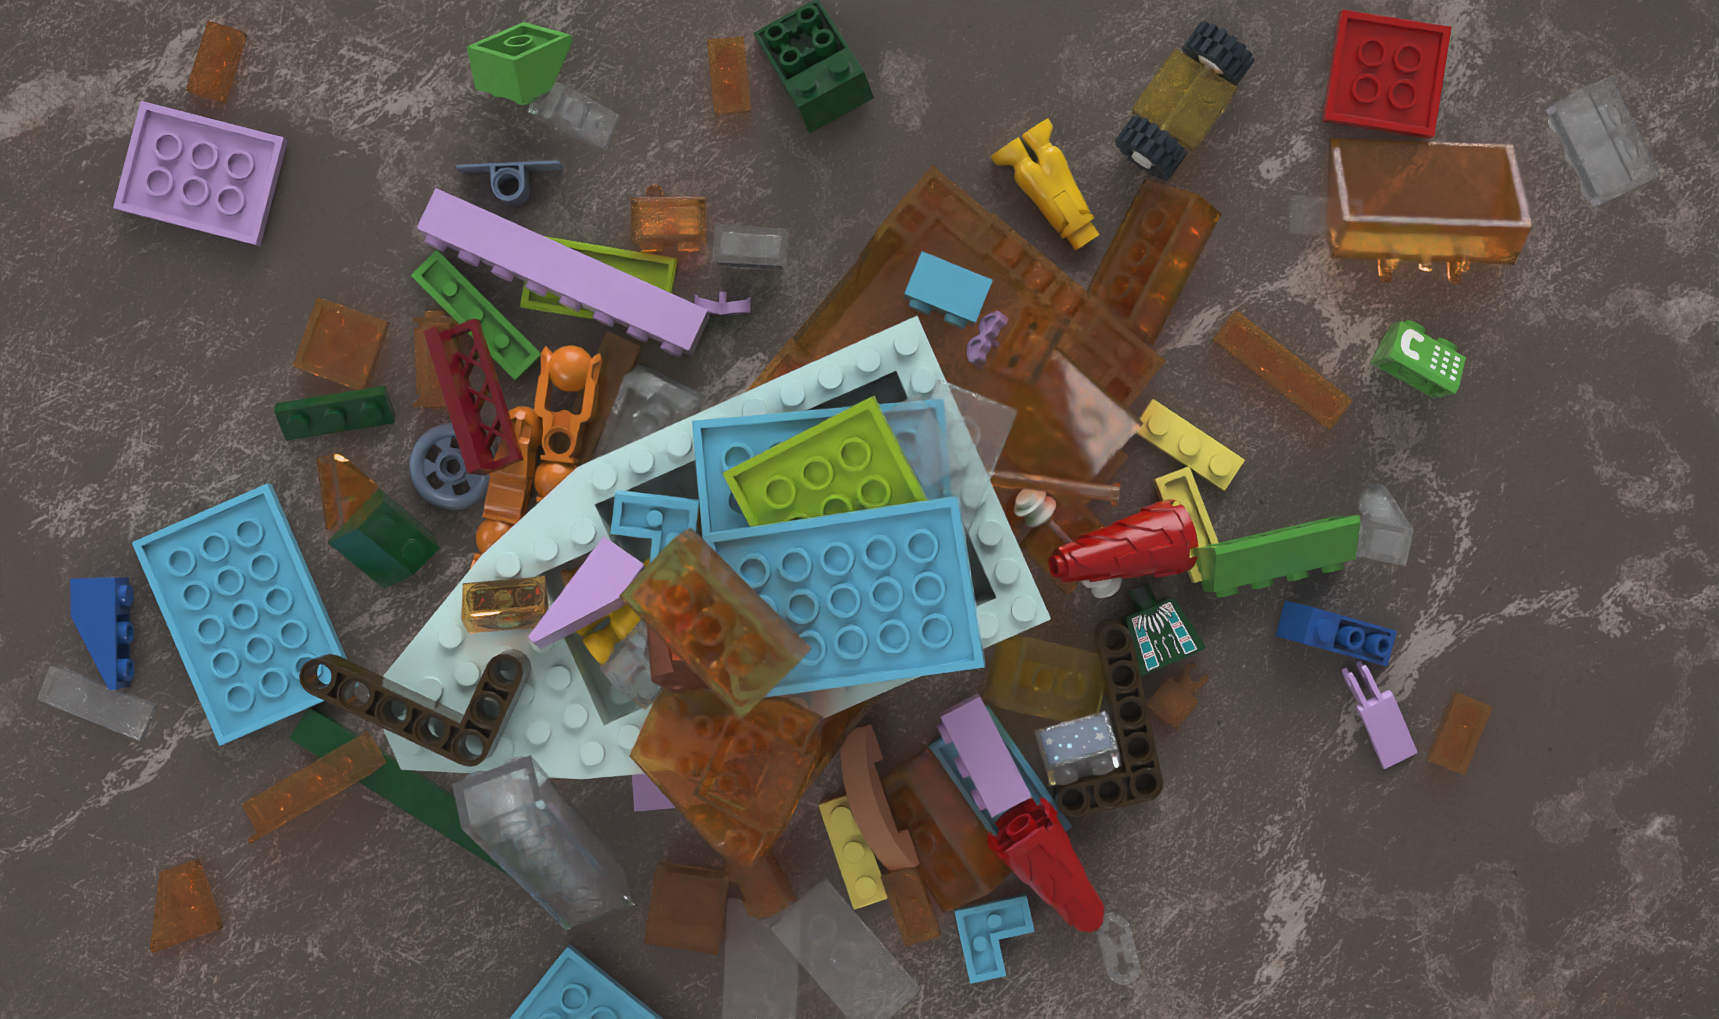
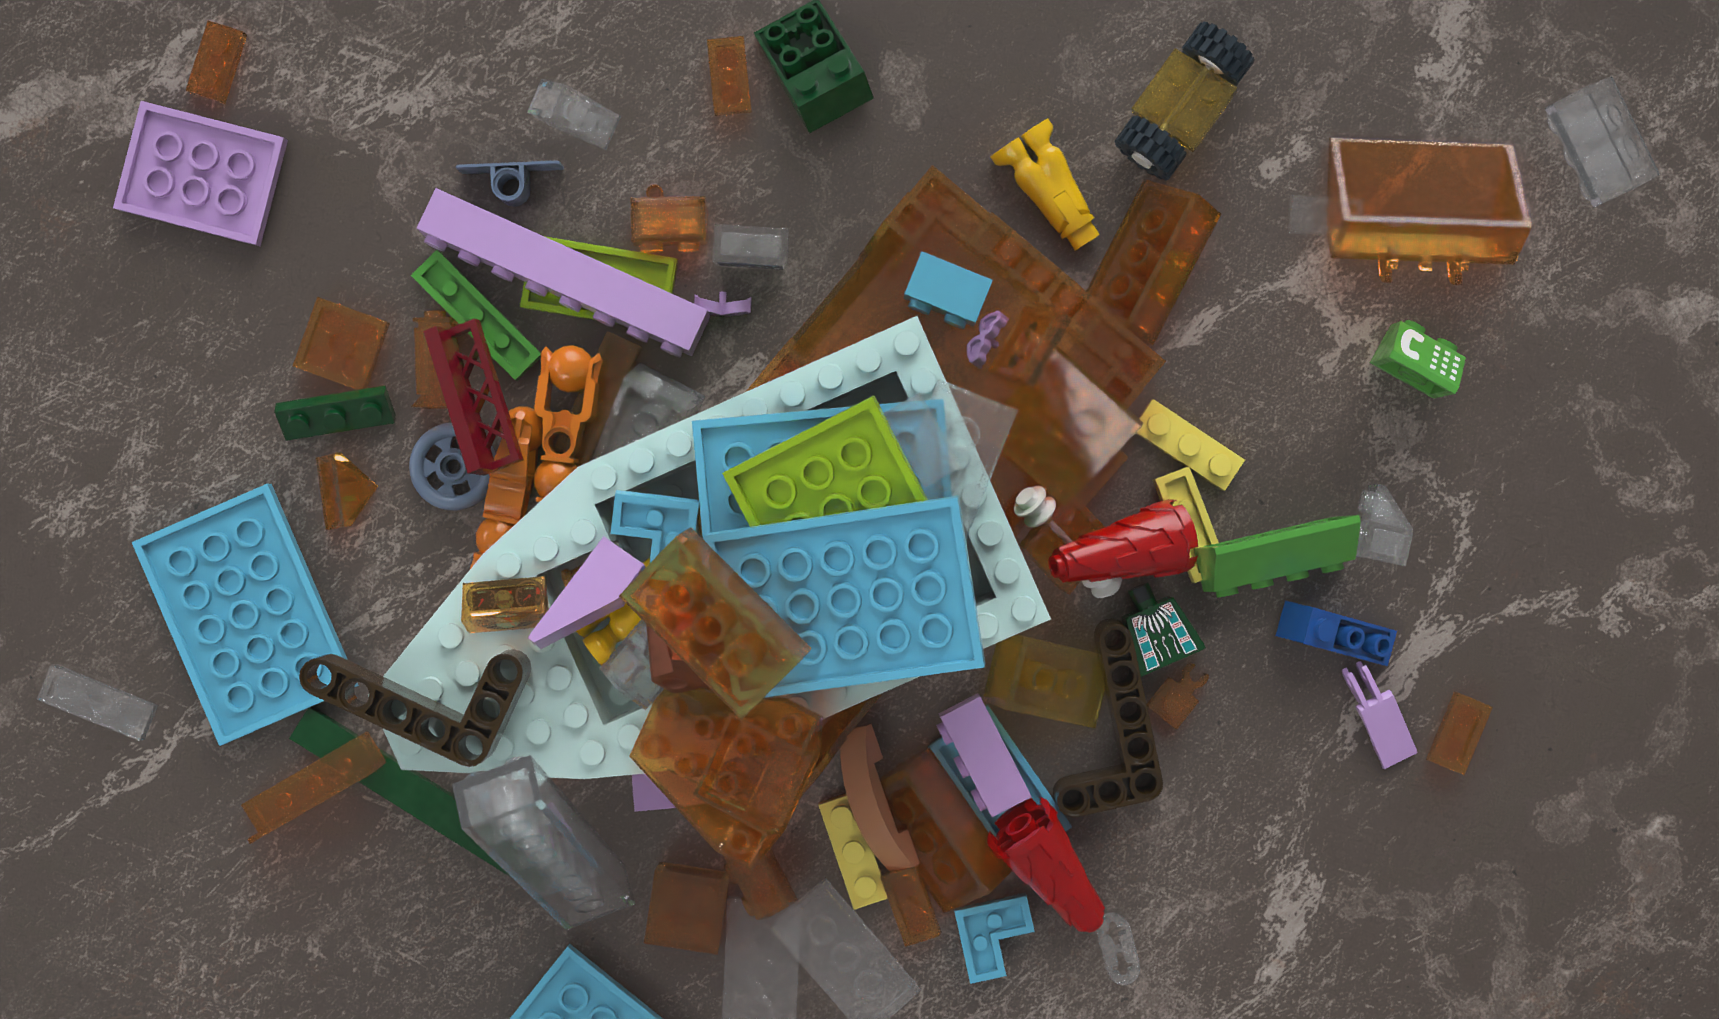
(102, 619): blue slope -> none
(183, 906): clear orange wing -> none
(385, 541): dark green slope -> none
(519, 62): bright green slope -> none
(1057, 486): clear orange bar -> none
(1078, 749): brick -> none
(1282, 370): clear orange plate -> none
(1386, 74): red plate -> none

